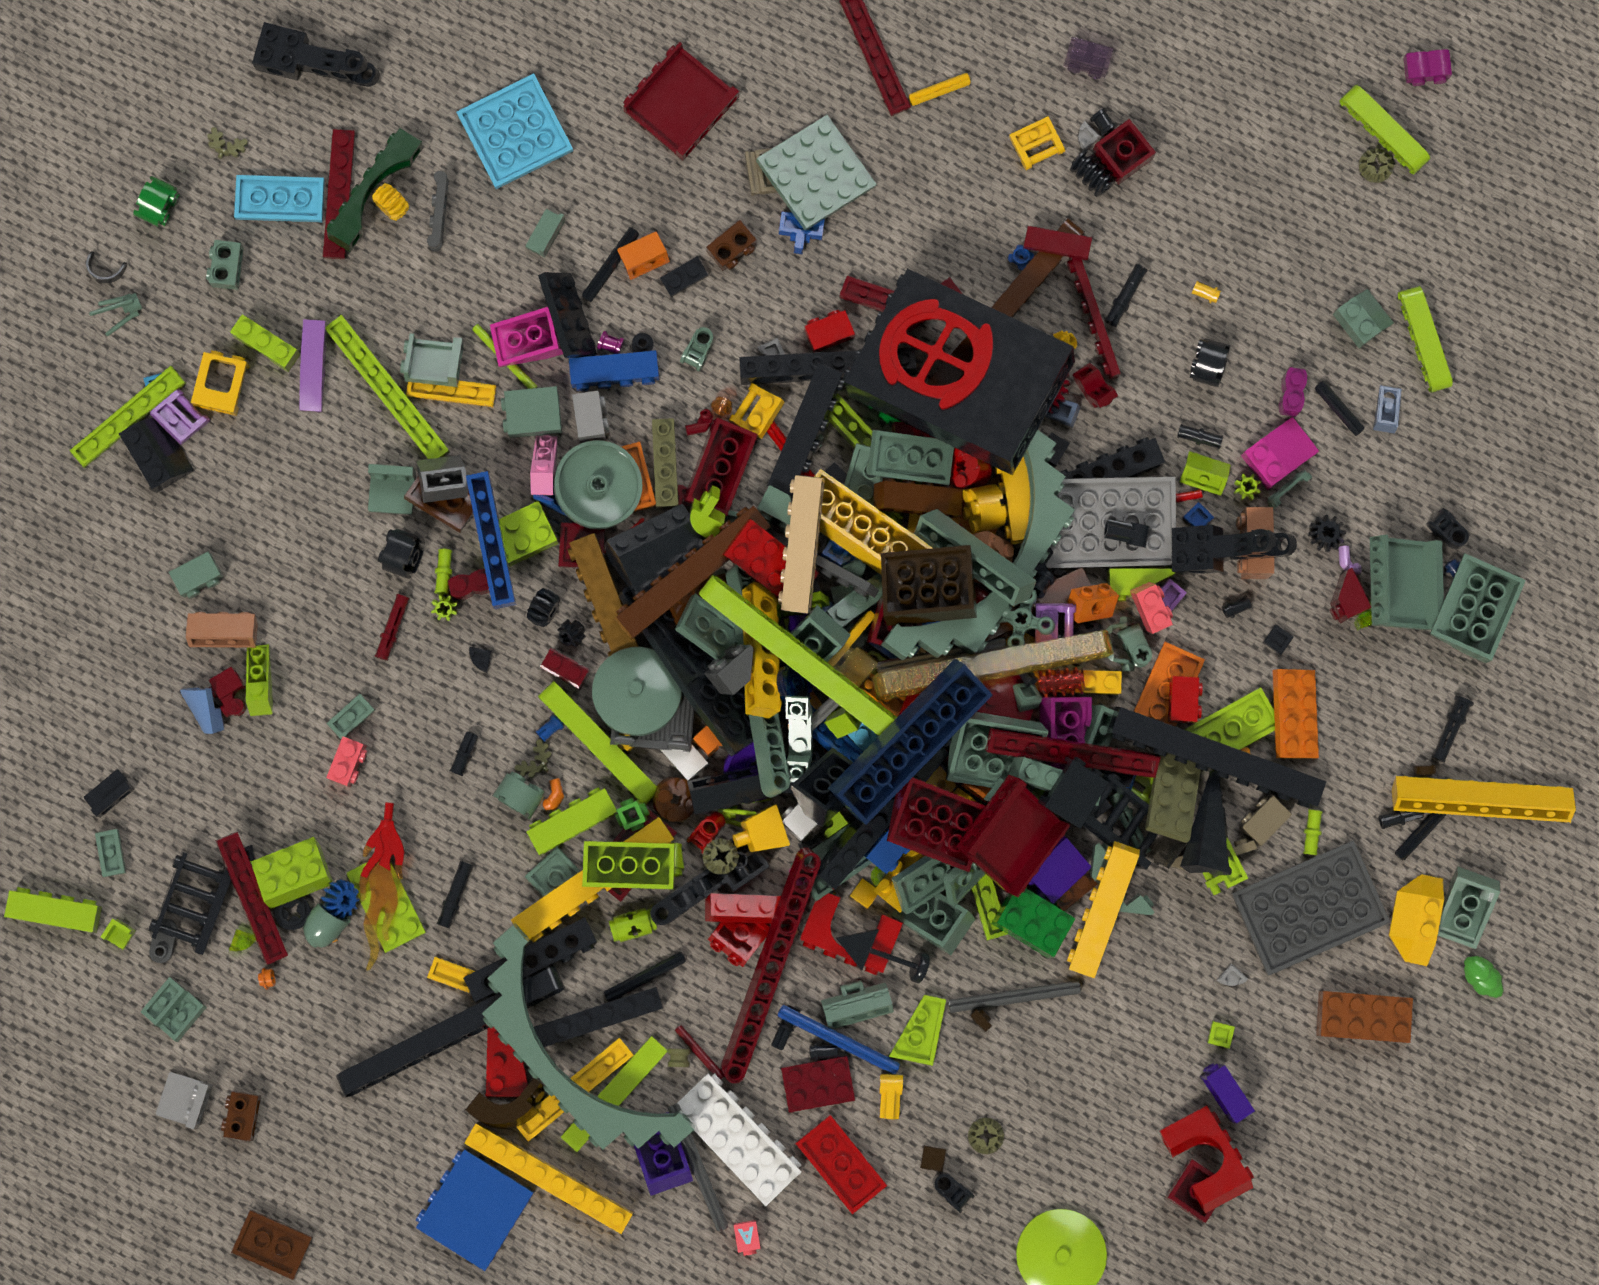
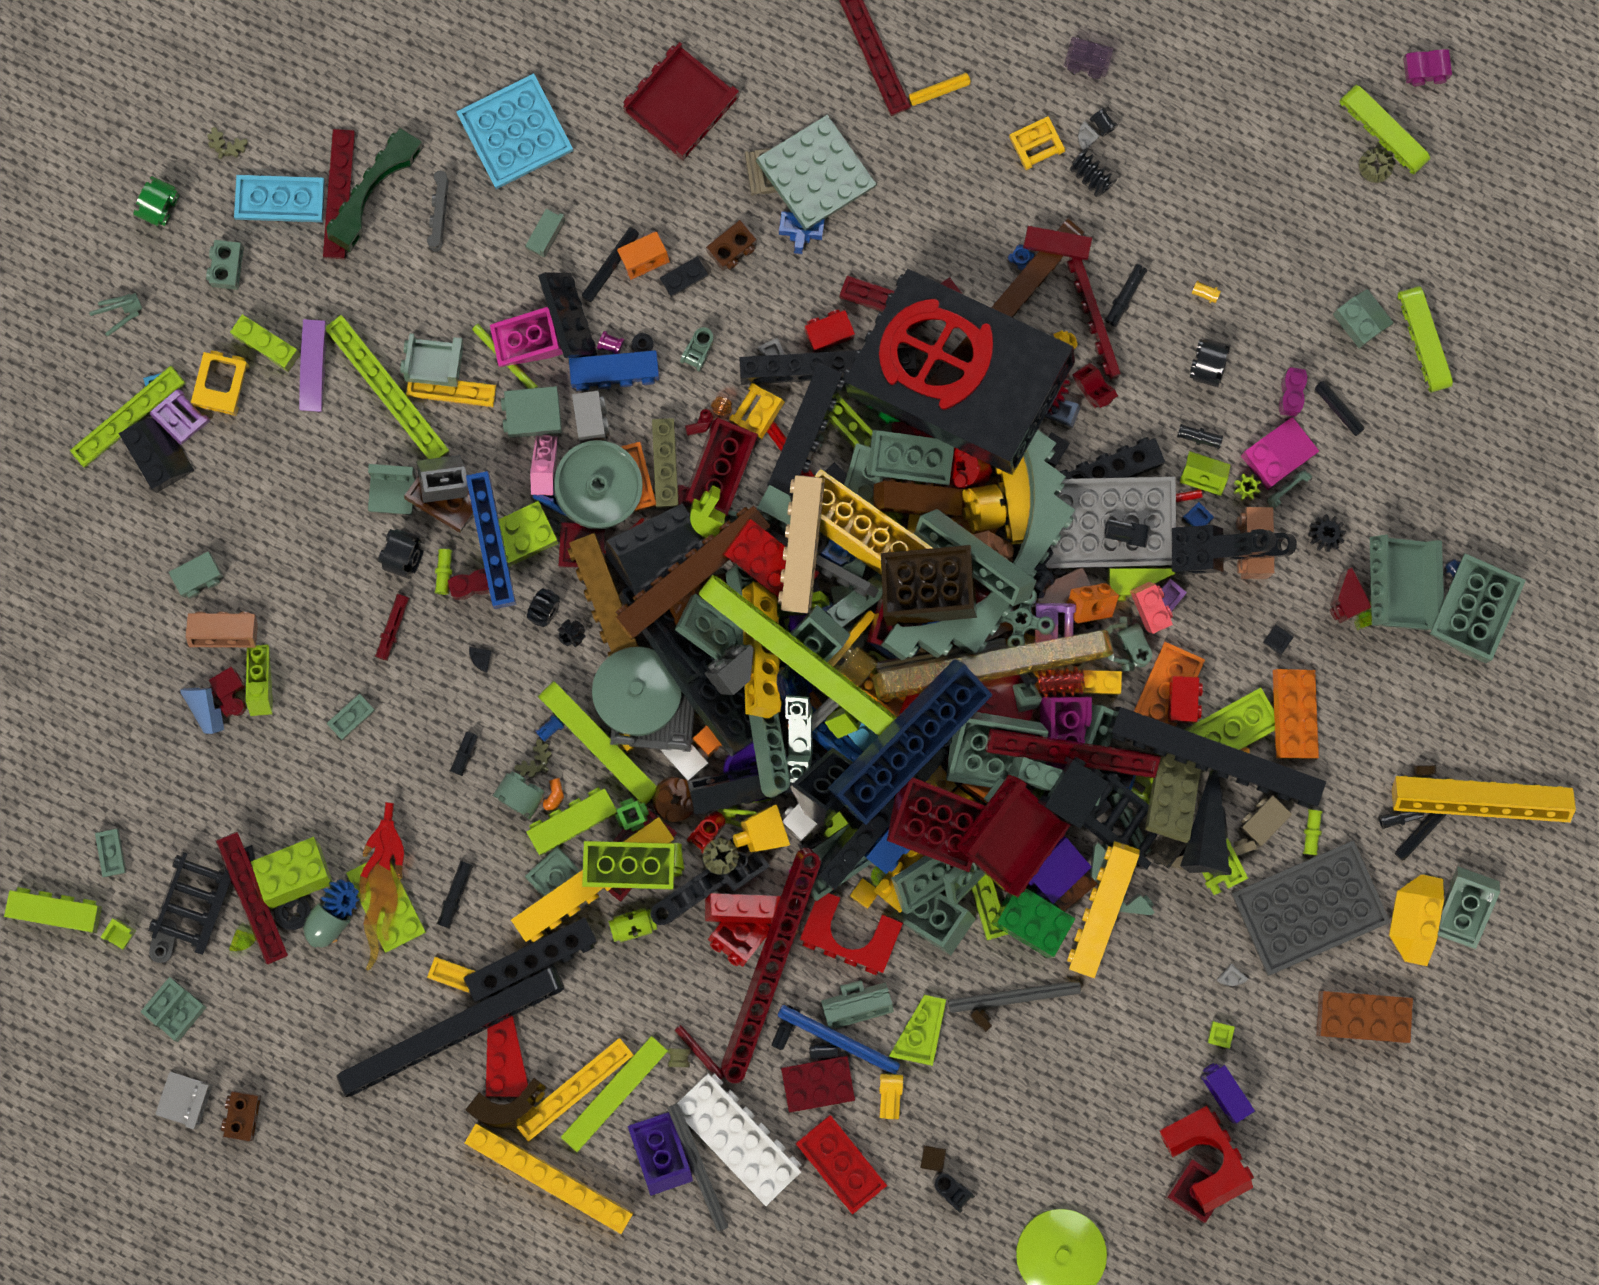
(108, 793): black panel -> none
(110, 279): black helmet -> none
(265, 978): orange plate -> none
(272, 1244): reddish brown plate -> none
(287, 53): black brick -> none
(346, 762): coral brick -> none
(390, 201): yellow gear -> none
(441, 612): lime gear -> none
(473, 1209): blue panel -> none
(565, 669): dark red brick -> none
(599, 1017): black brick -> none
(599, 1118): sand green arch -> none
(644, 976): black axle -> none
(747, 1237): coral brick -> none
(860, 945): black piece -> none
(993, 1128): olive gear -> none
(1124, 151): dark red brick -> none
(1237, 606): black pin -> none
(1345, 562): lavender arm -> none
(1387, 410): sand blue slope -> none
(1448, 528): black piece -> none
(1459, 718): black pin -> none
(1483, 976): bright green arm -> none

